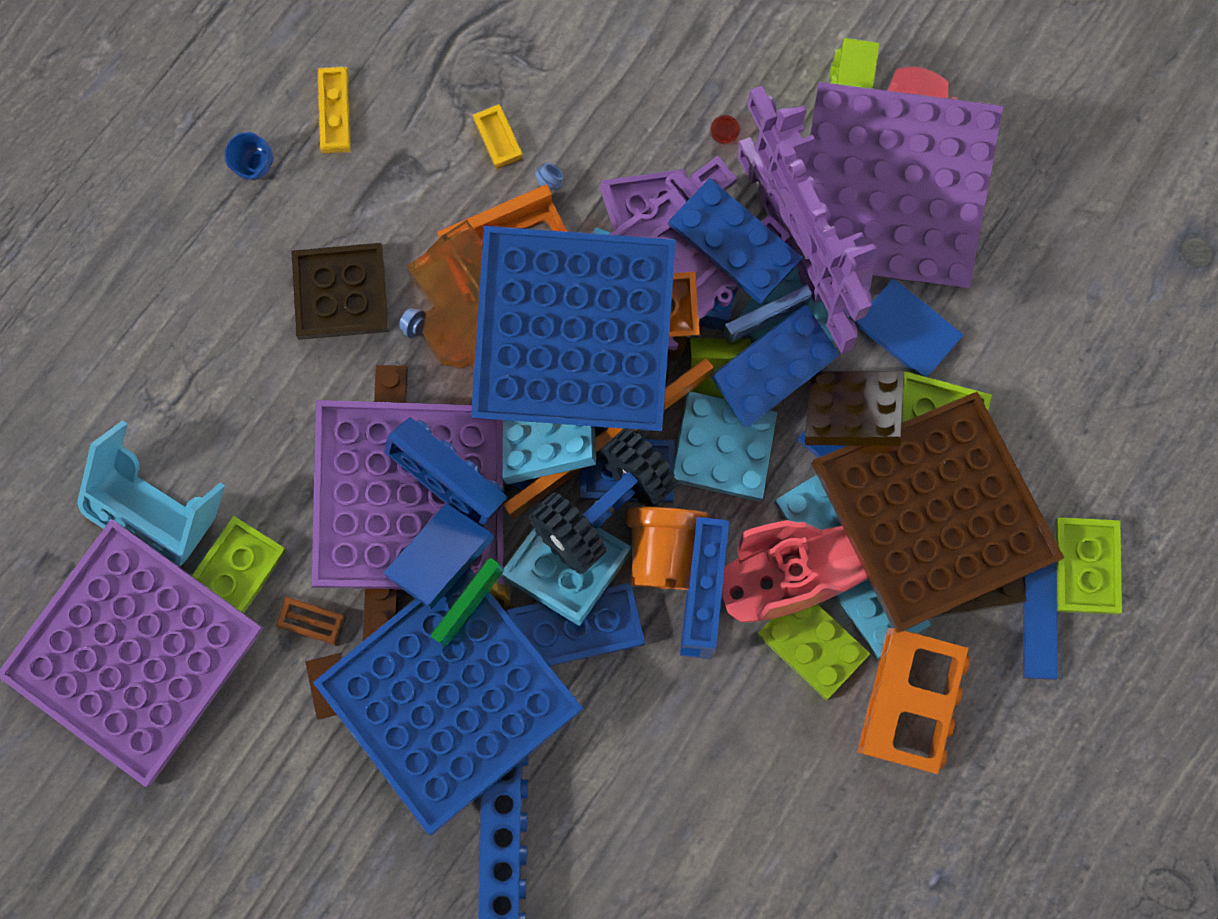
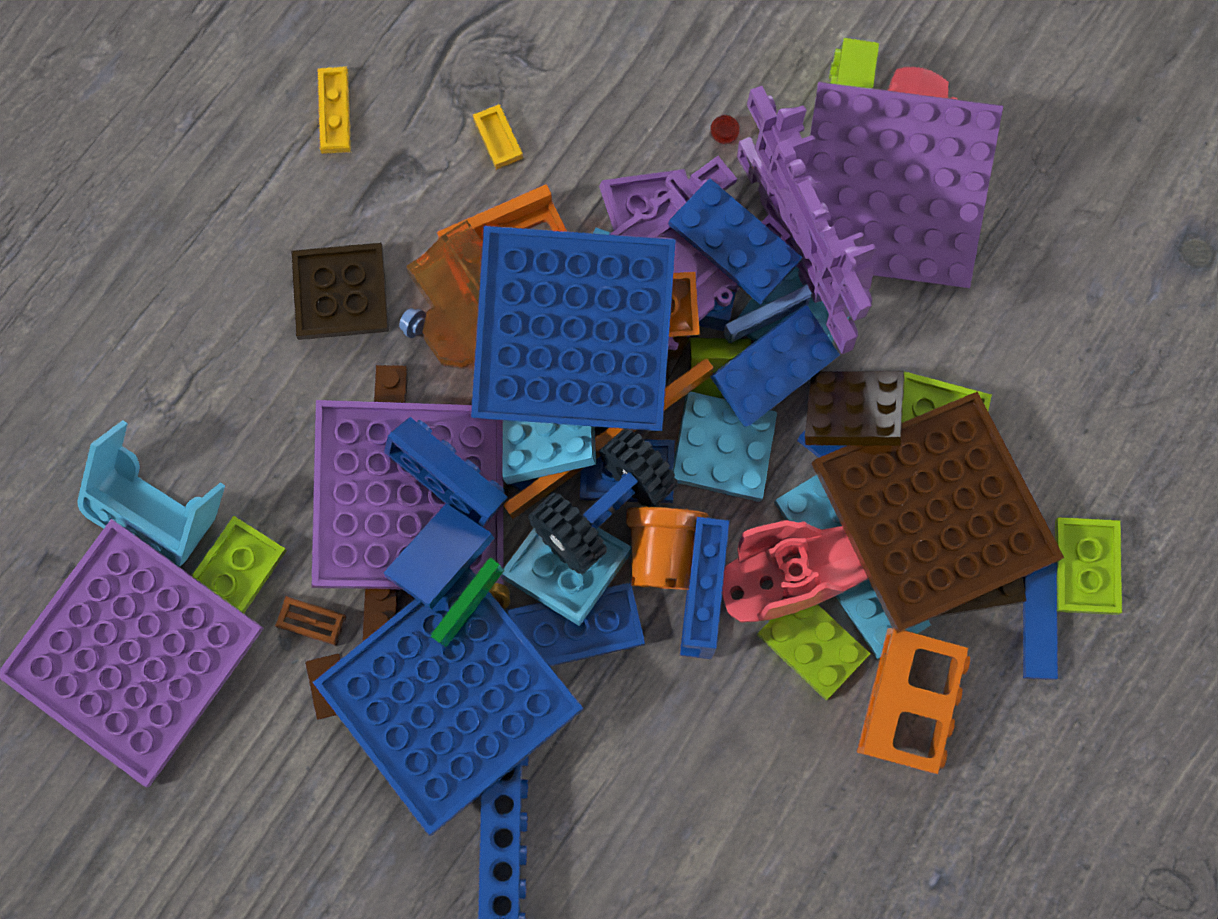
(248, 156): blue hair -> none
(549, 175): medium blue plate -> none
(909, 329): blue tile -> none

